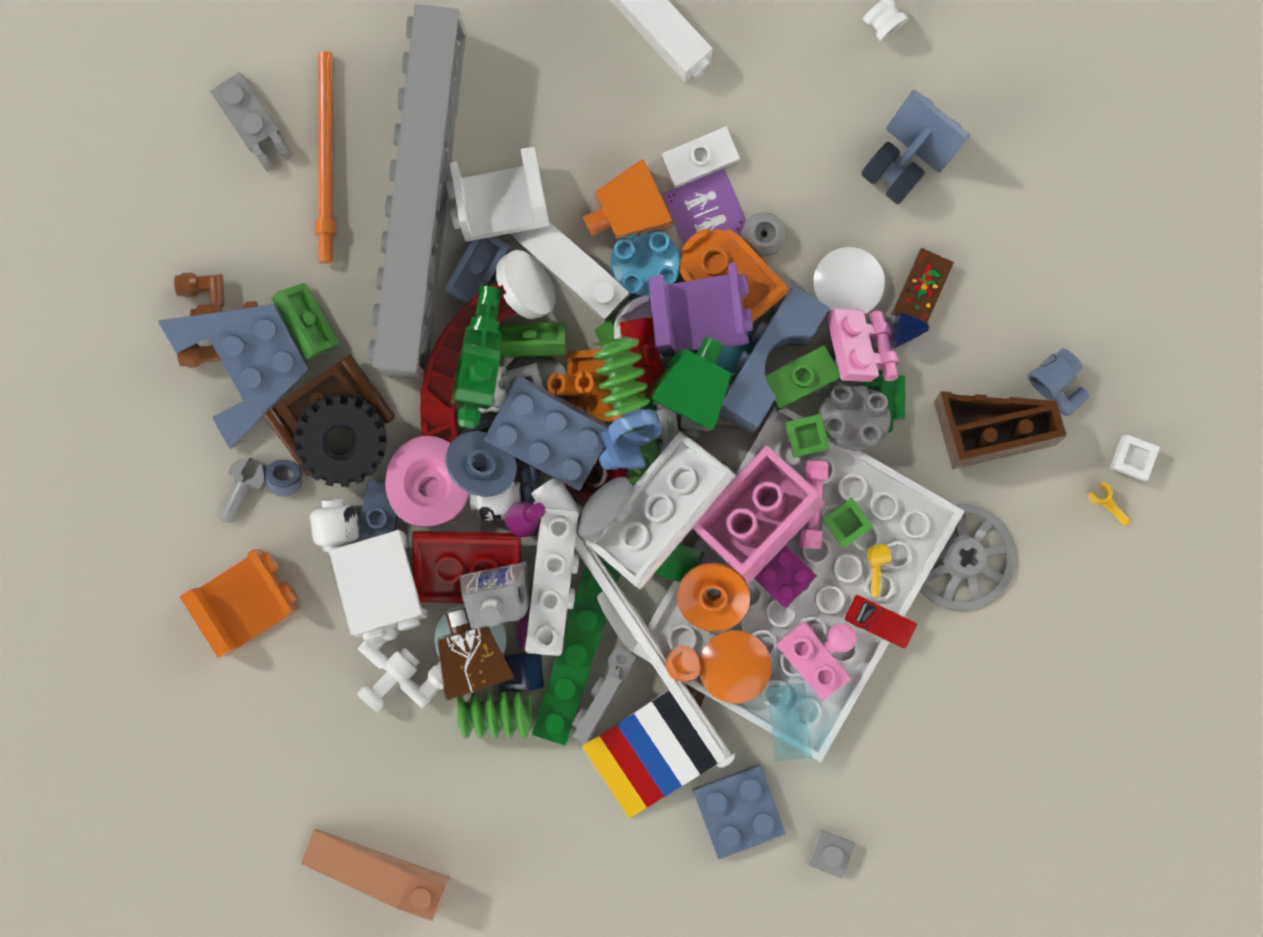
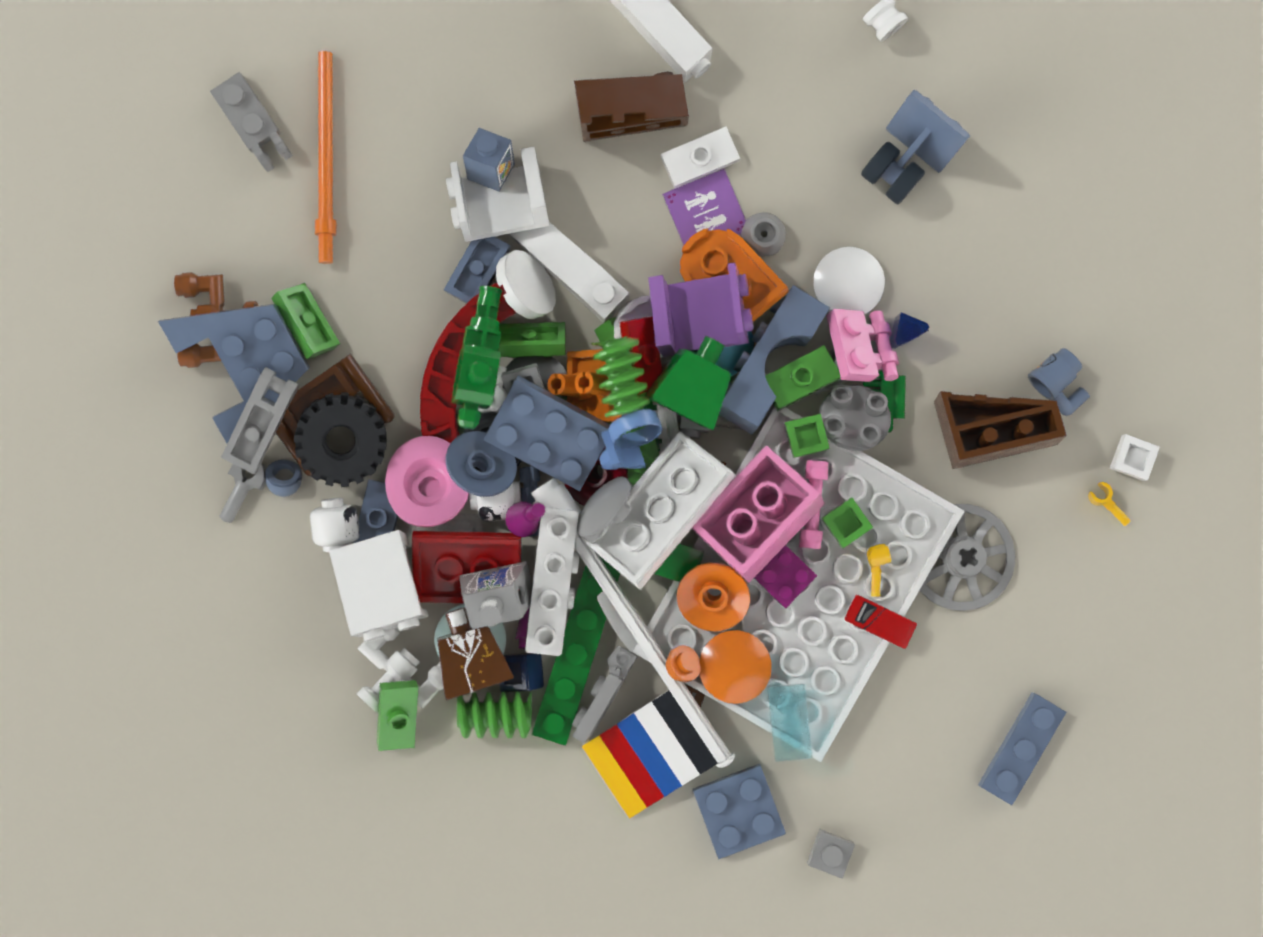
(241, 603): orange panel -> none
(259, 421): none -> light grey plate
(377, 874): nougat slope -> none
(397, 715): none -> bright green plate
(419, 192): light grey brick -> none
(489, 159): none -> sand blue brick
(629, 205): orange torso -> none
(630, 105): none -> reddish brown wedge
(644, 257): medium azure dish -> none
(815, 659): bright pink plate -> none
(923, 285): reddish brown tile -> none
(1022, 748): none -> sand blue plate

